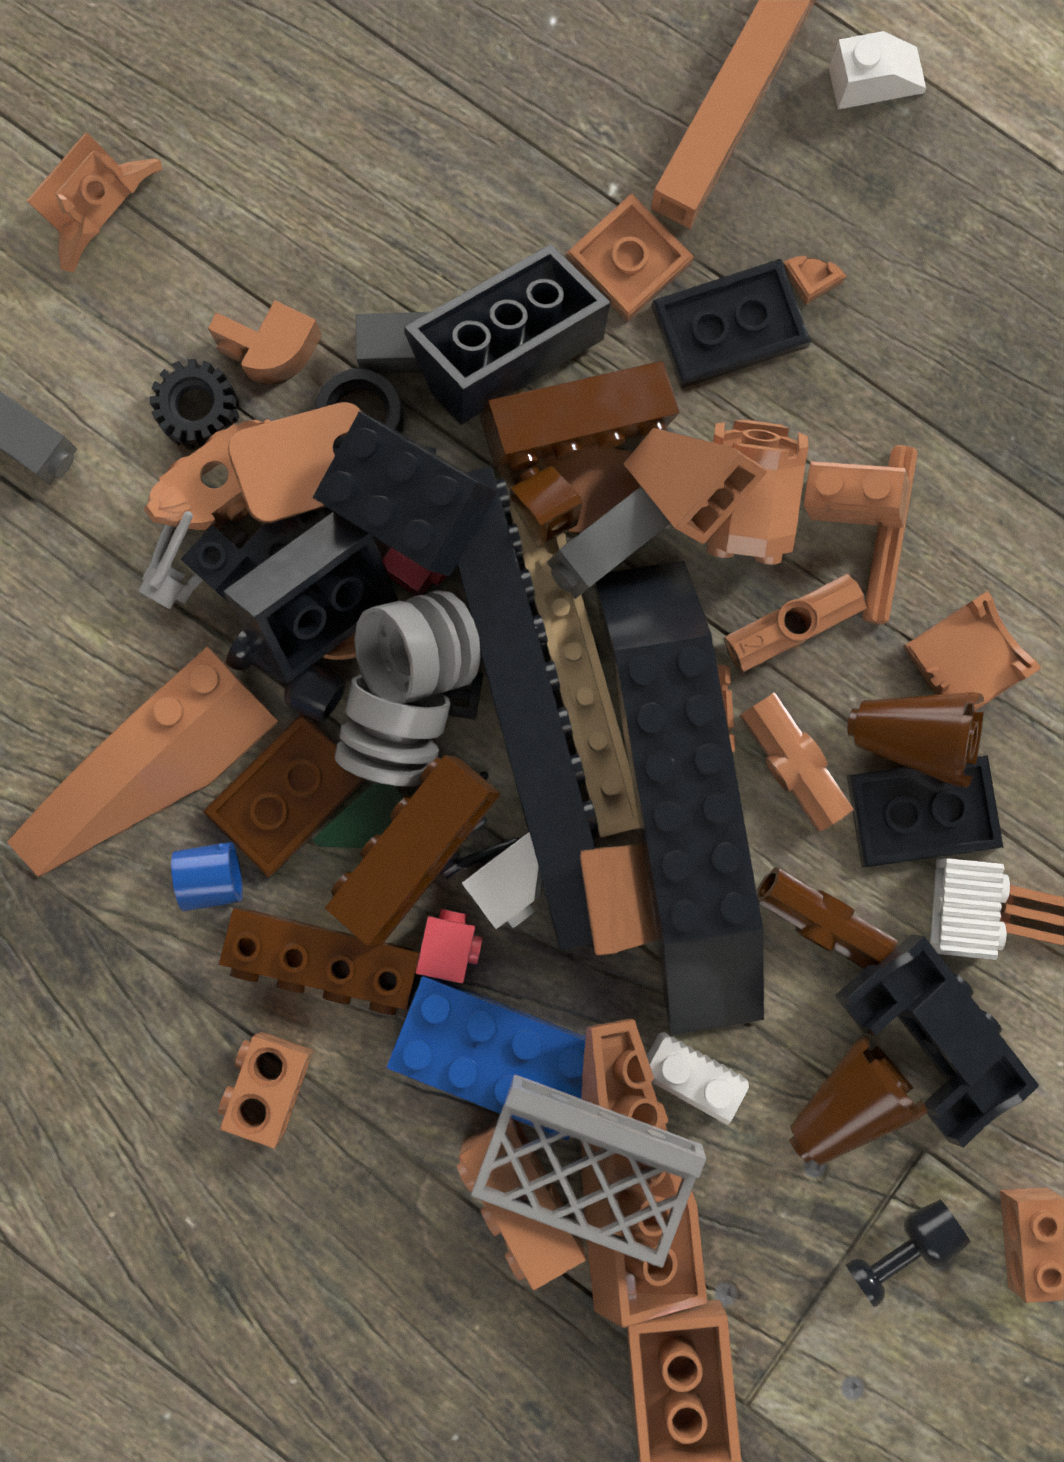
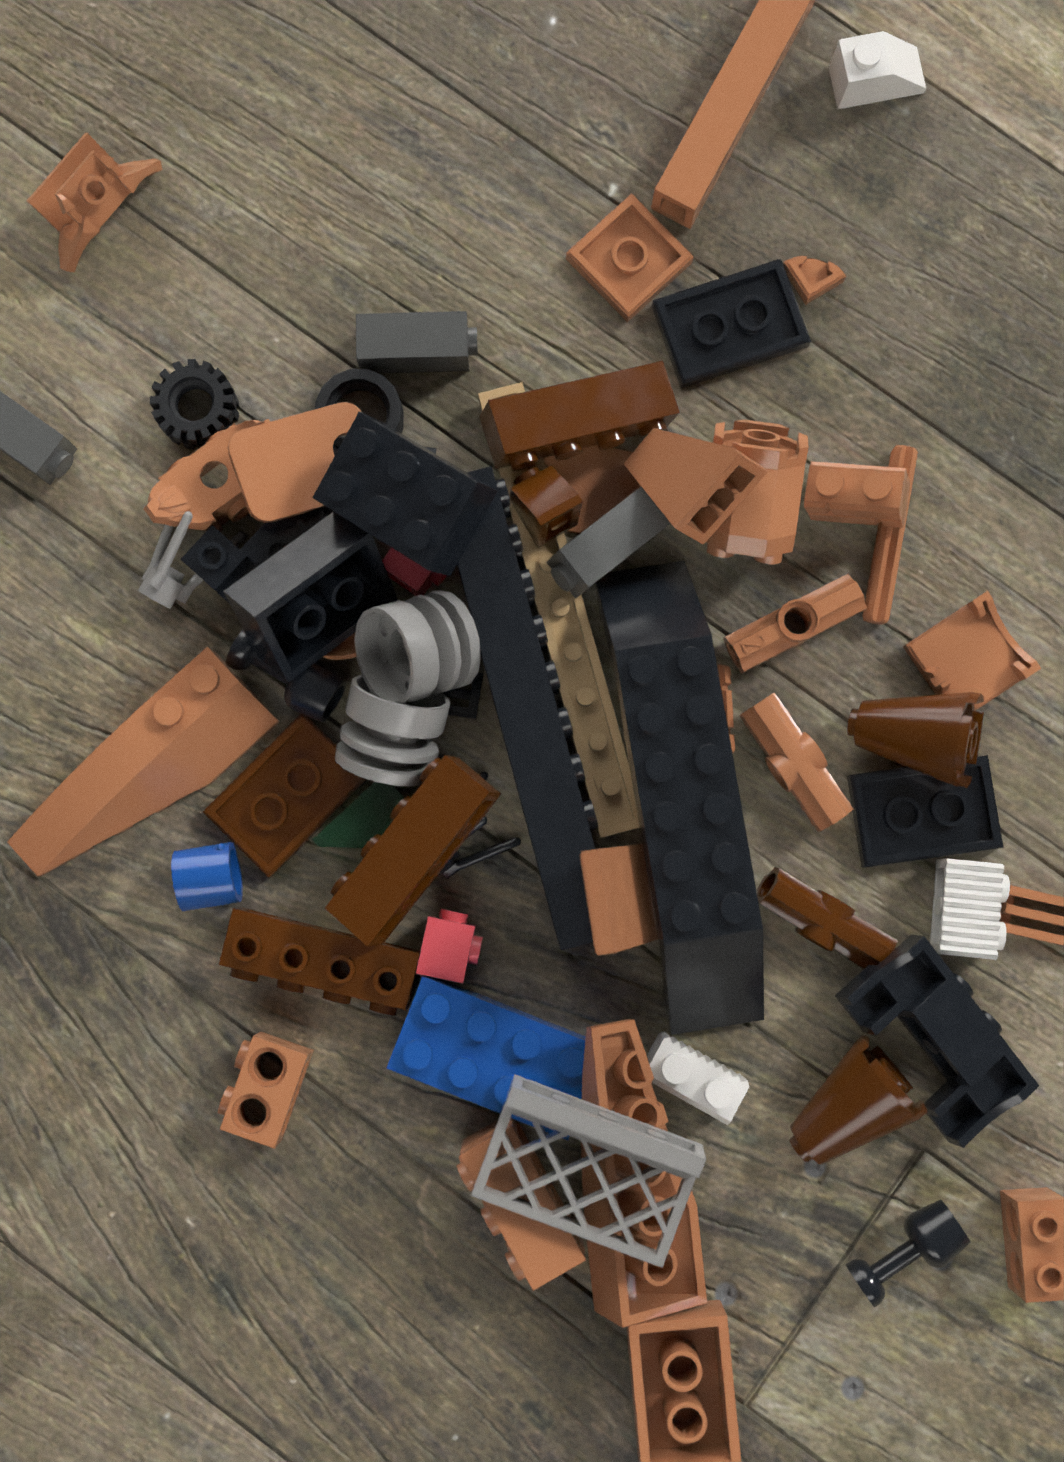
(276, 350): nougat brick -> none
(507, 332): black slope -> none
(508, 884): white slope -> none

